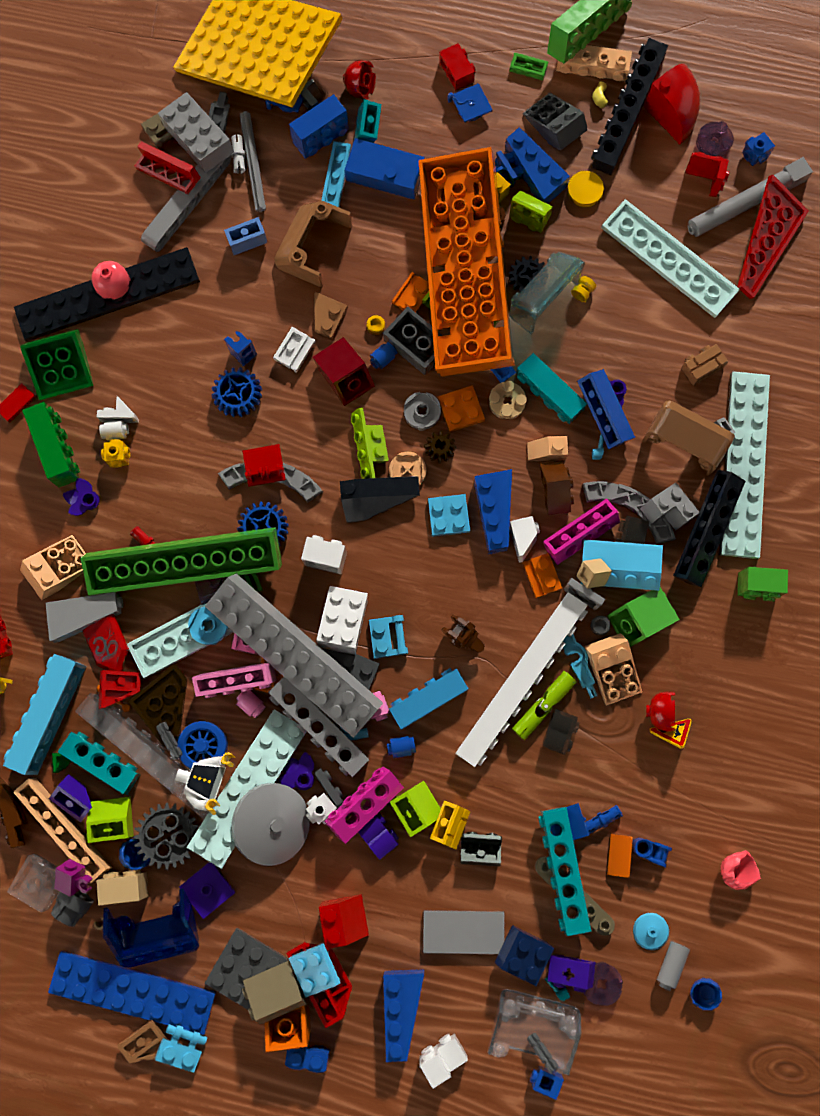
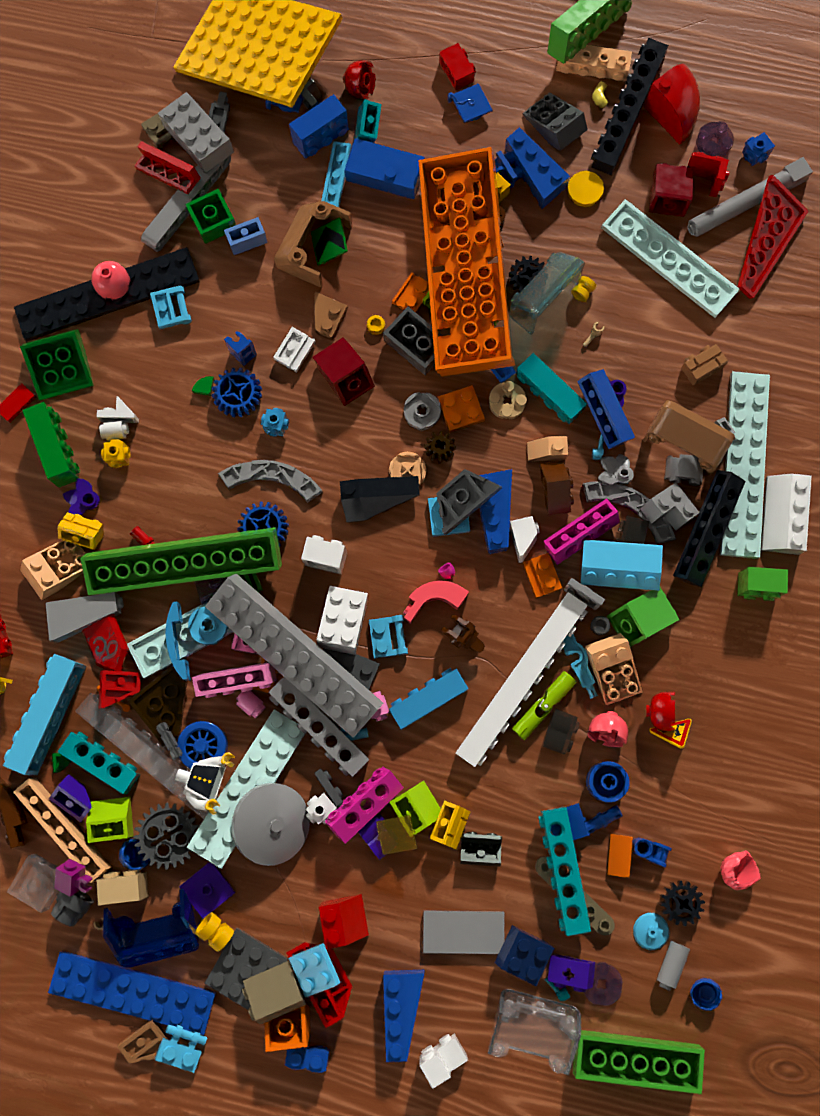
(80, 530): none -> yellow brick
(164, 307): none -> medium azure plate
(175, 617): none -> dark azure slope
(204, 386): none -> green tile
(210, 215): none -> green brick
(212, 930): none -> yellow wheel
(239, 154): white pin -> none
(252, 161): light grey axle -> none
(263, 465): red hinge -> none
(279, 426): none -> dark azure brick
(295, 770): dark purple plate -> none
(329, 241): none -> green piece
(369, 442): lime bracket -> none
(383, 356): blue brick -> none
(396, 834): none -> clear yellow piece
(401, 747): blue brick -> none
(435, 590): none -> coral arch
(447, 571): none -> dark pink hinge
(463, 497): none -> dark grey wing
(528, 68): bright green tile -> none
(530, 211): lime slope -> none
(542, 1053): dark grey axle -> none
(549, 1088): blue brick -> none
(594, 332): none -> tan hand
(594, 573): tan panel -> none
(608, 728): none -> coral cylinder
(613, 791): none -> blue brick
(614, 468): none -> light grey plate
(639, 1062): none -> bright green brick
(671, 190): none -> dark red slope
(676, 909): none -> black gear
(684, 468): none -> light grey cylinder
(786, 513): none -> white slope

